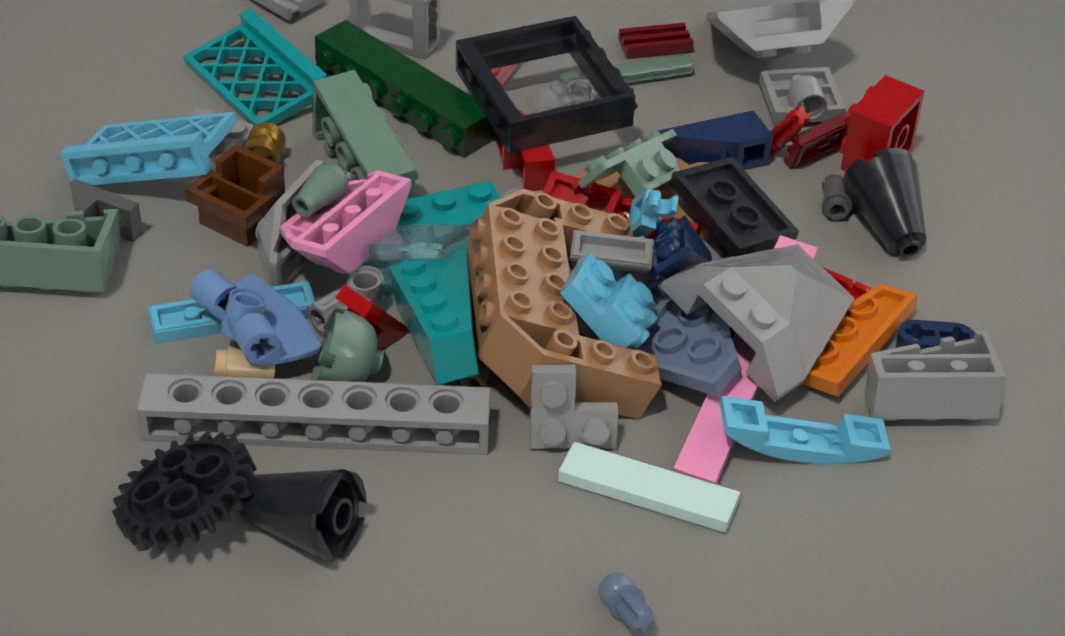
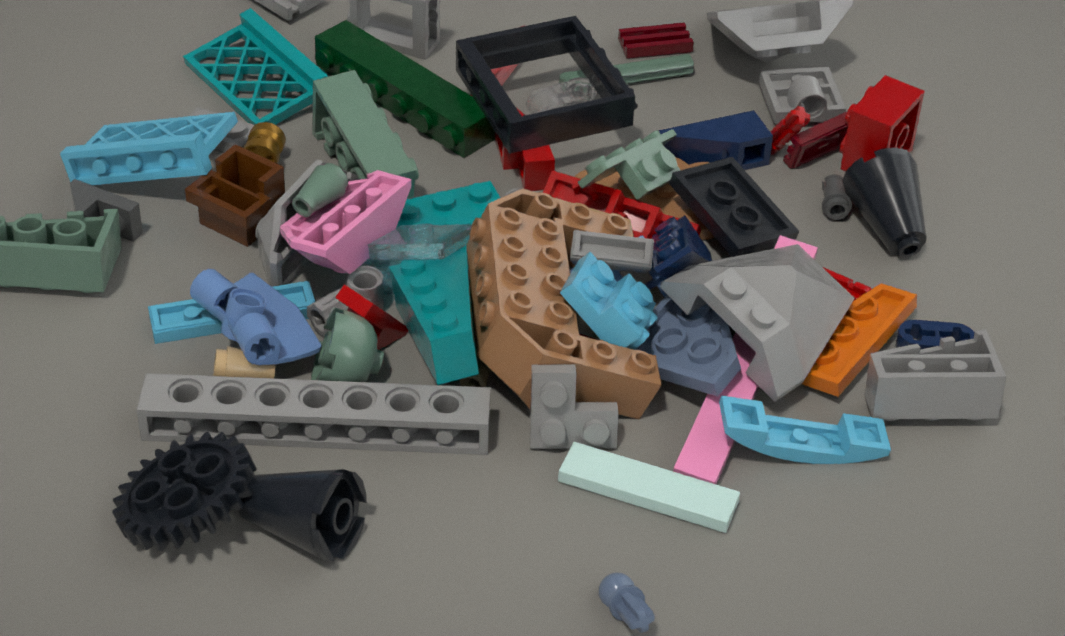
(648, 211): medium azure plate -> none

